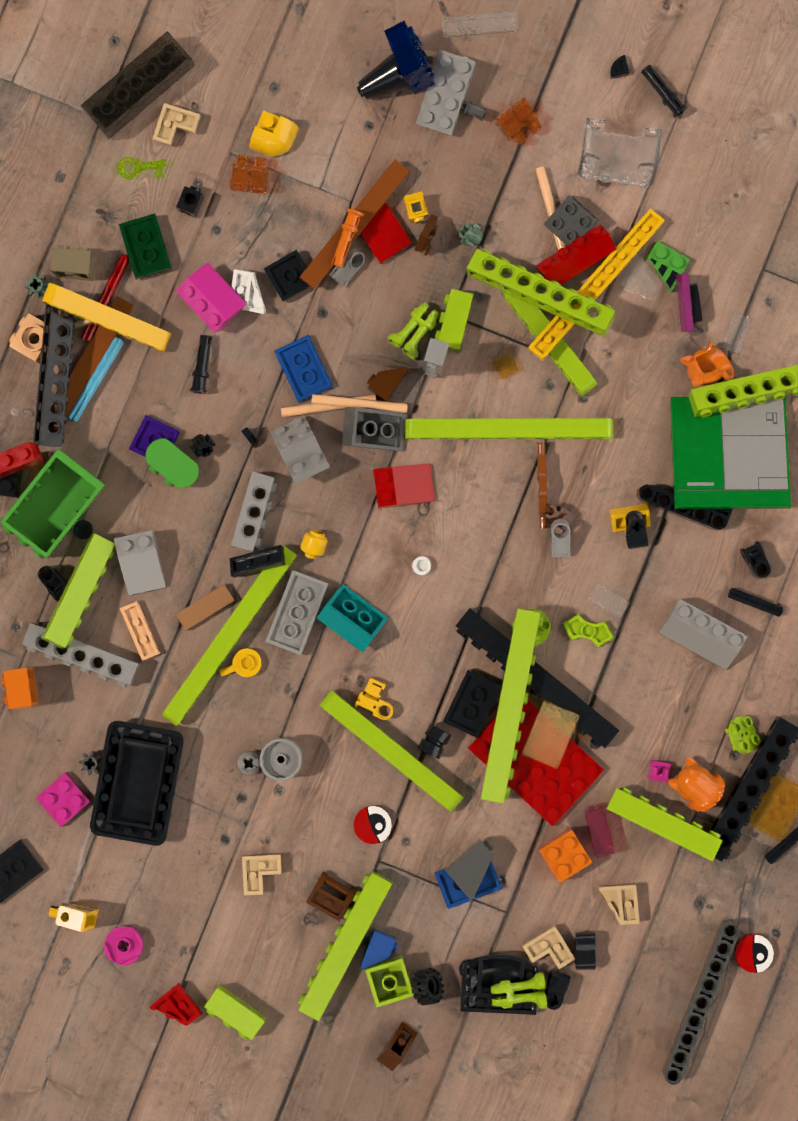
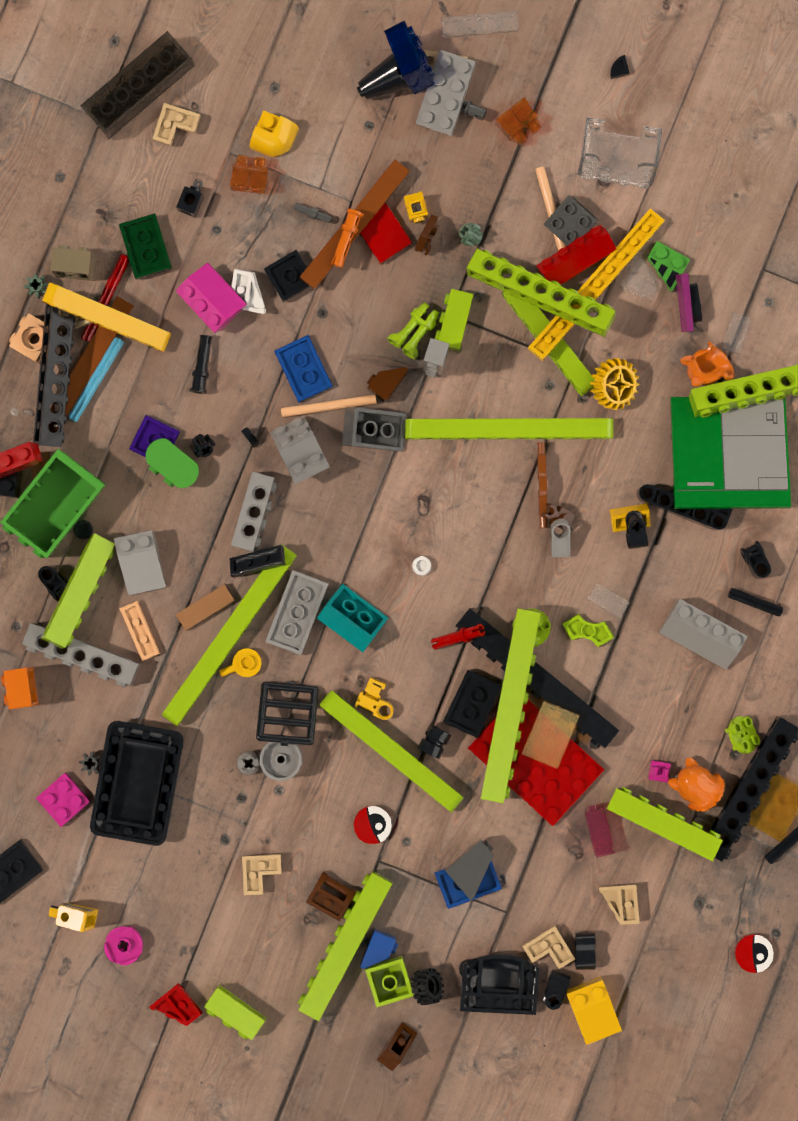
(158, 164): clear neon green piece -> none
(265, 702): none -> black bar
(313, 213): none -> dark grey bar
(314, 543): yellow head -> none
(343, 275): light grey piece -> none
(360, 403): light nougat piece -> none
(403, 485): red slope -> none
(464, 635): none -> red pin
(505, 366): clear yellow tile -> none
(505, 986): lime piece -> none
(564, 855): orange brick -> none
(593, 1010): none -> yellow slope
(610, 373): none -> yellow gear
(669, 98): black pin -> none
(700, 1011): dark grey beam -> none

